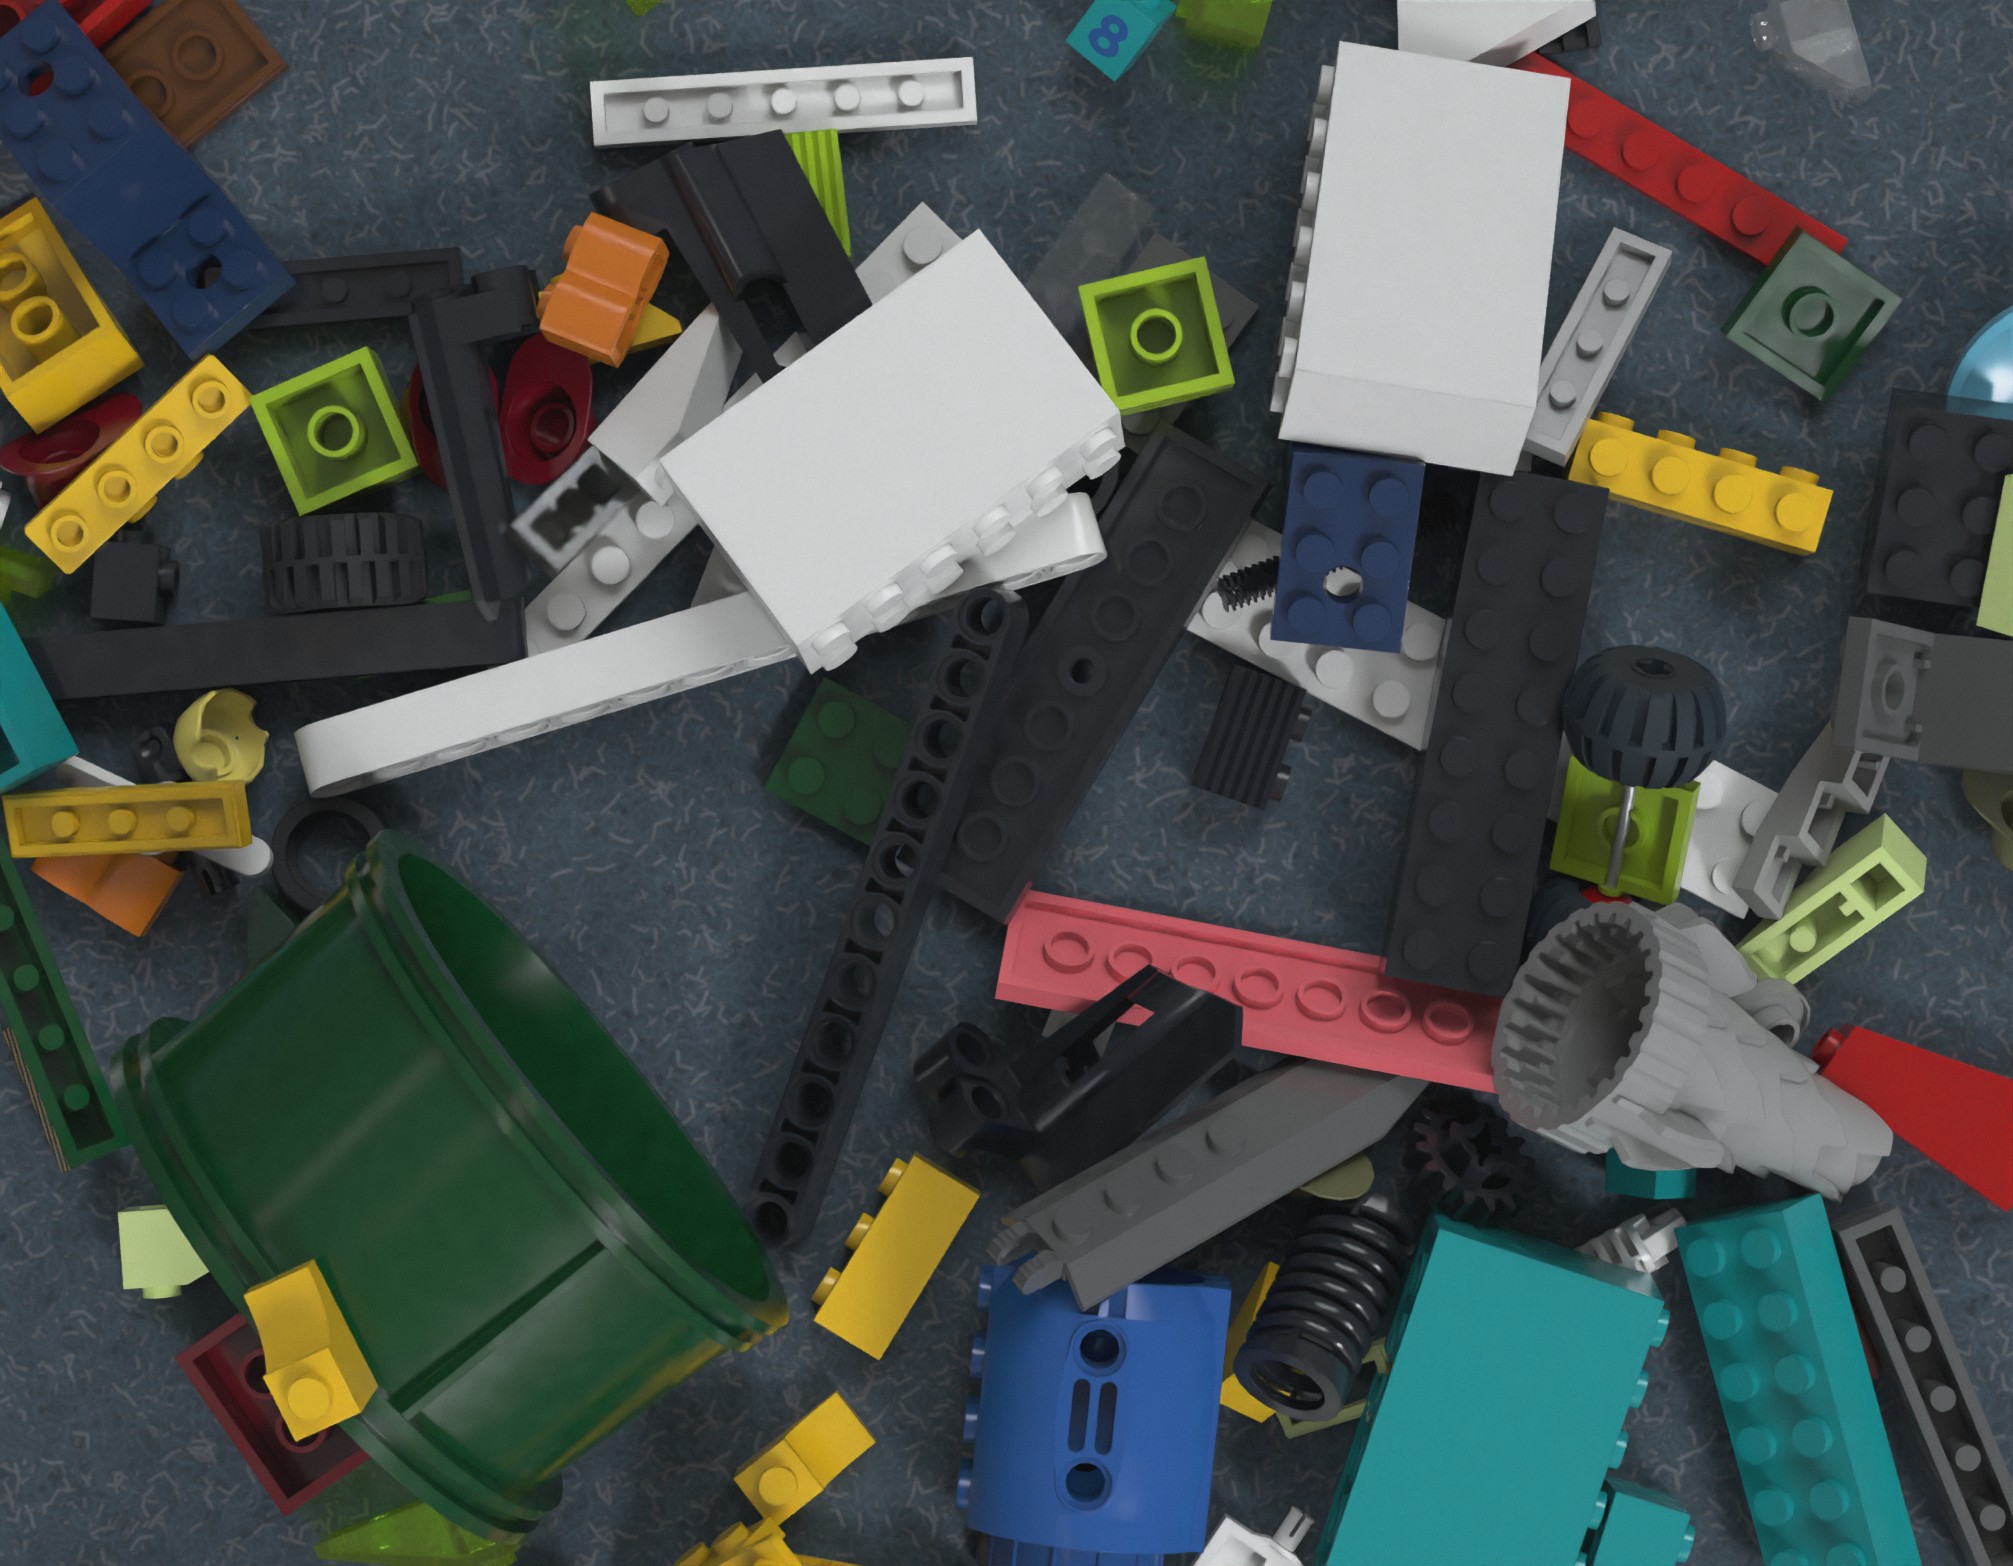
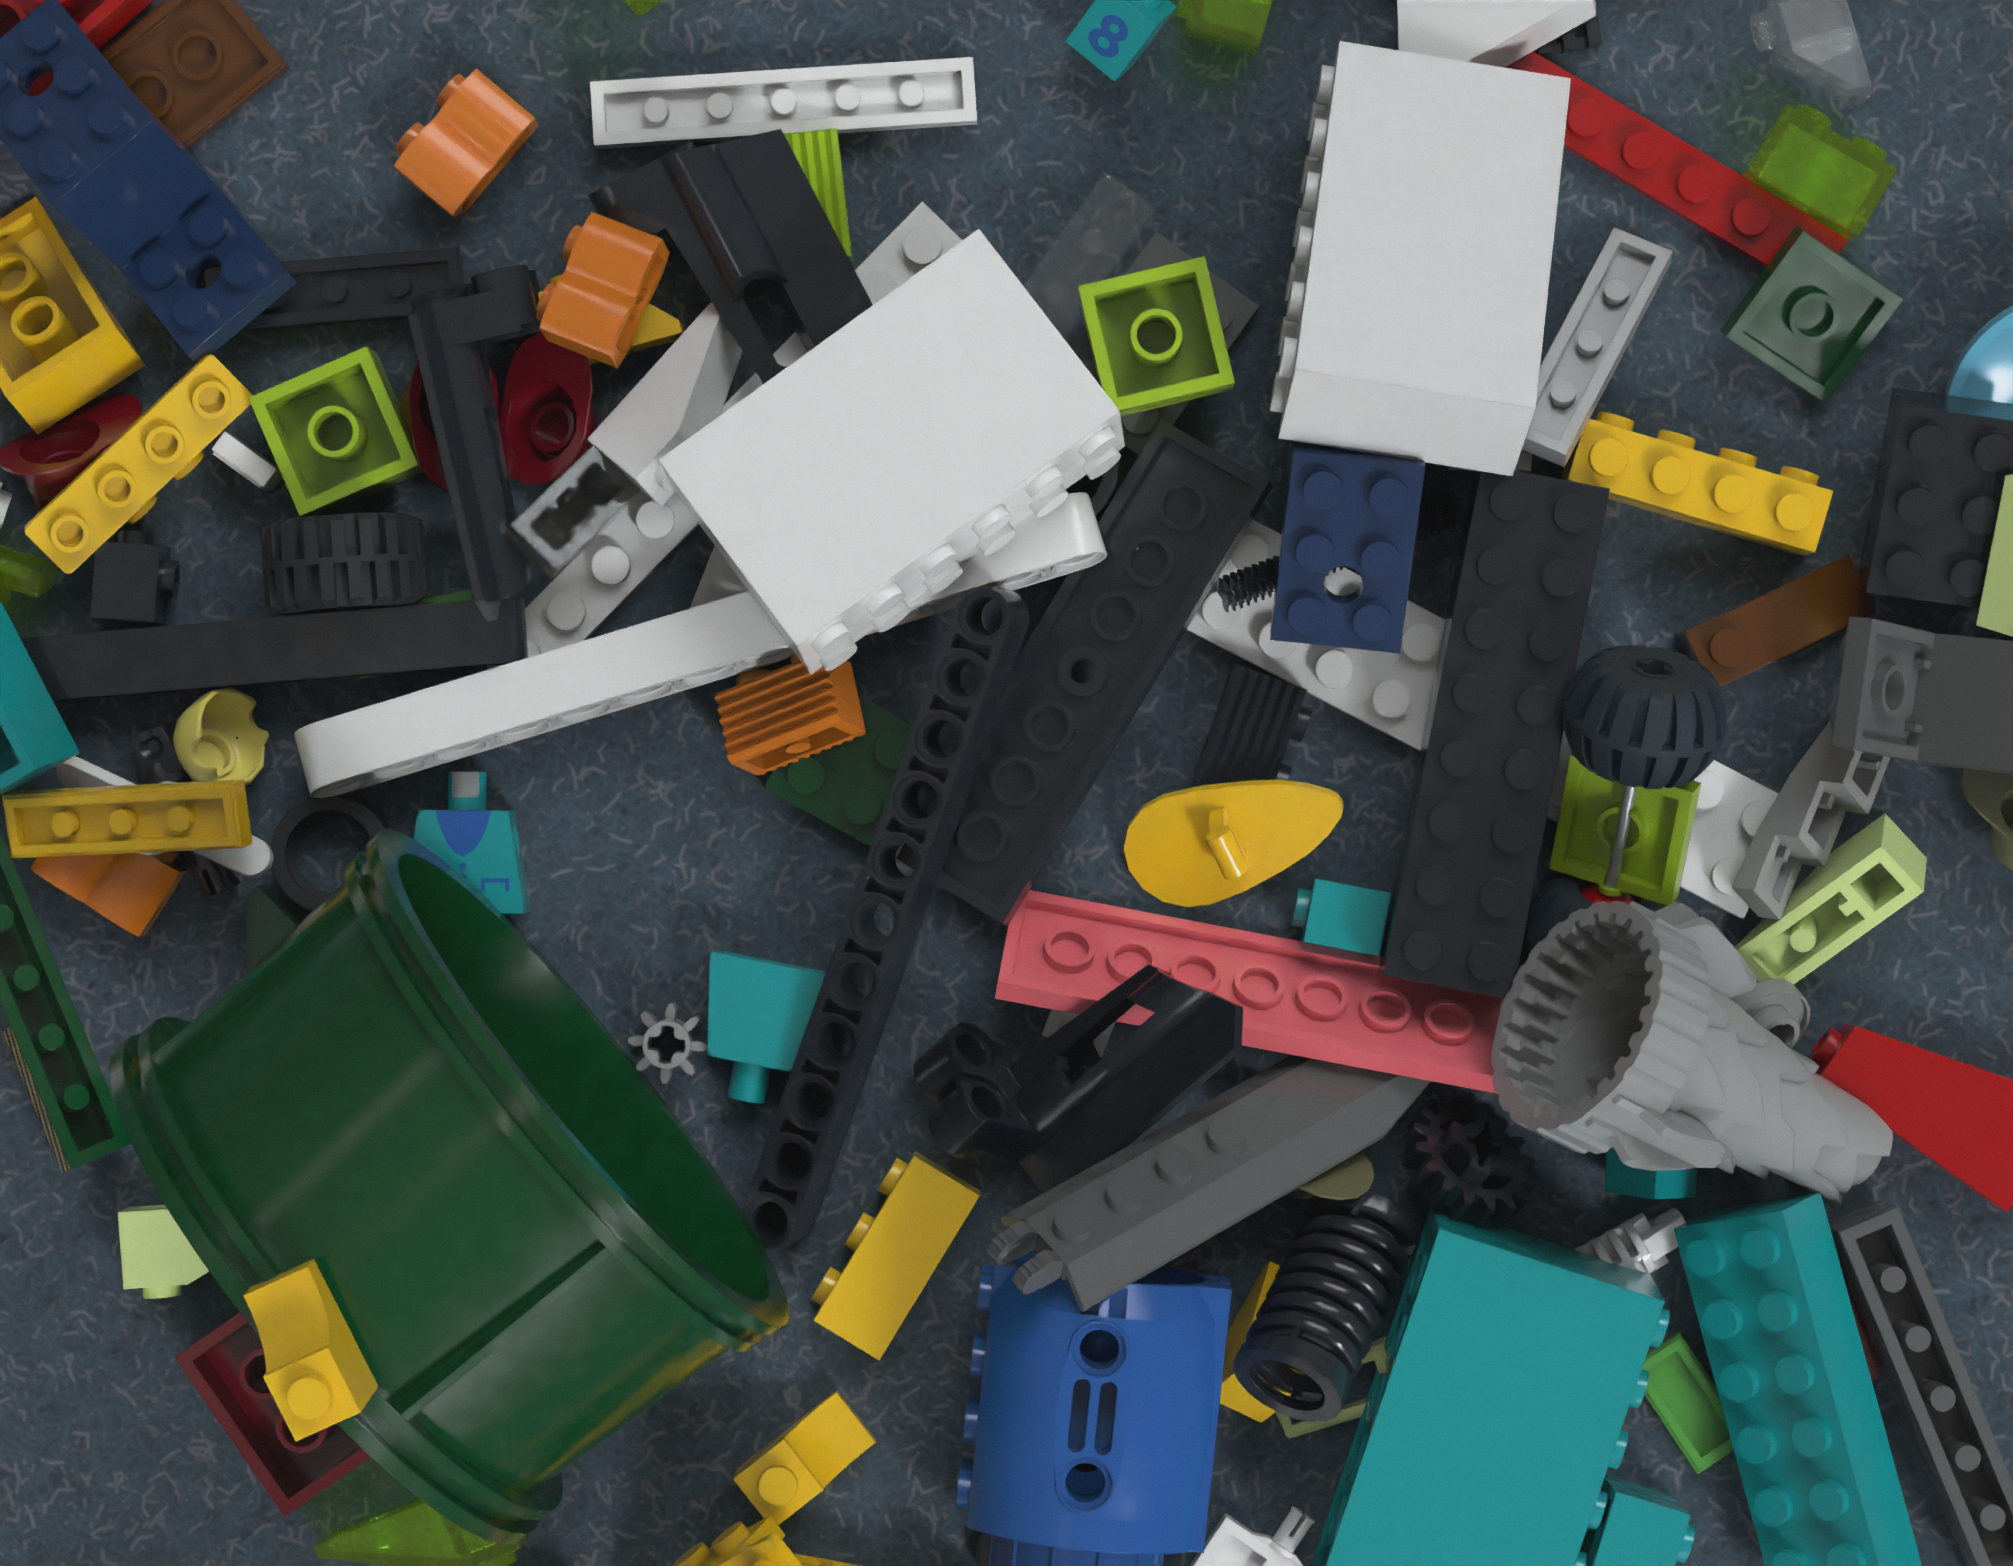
(247, 462): none -> white tile
(464, 143): none -> orange brick
(477, 842): none -> teal torso
(654, 1054): none -> light grey gear
(757, 1017): none -> teal torso
(788, 714): none -> orange brick
(1226, 837): none -> yellow shield
(1341, 916): none -> teal brick
(1687, 1402): none -> bright green tile
(1777, 621): none -> reddish brown slope
(1820, 169): none -> clear neon green brick

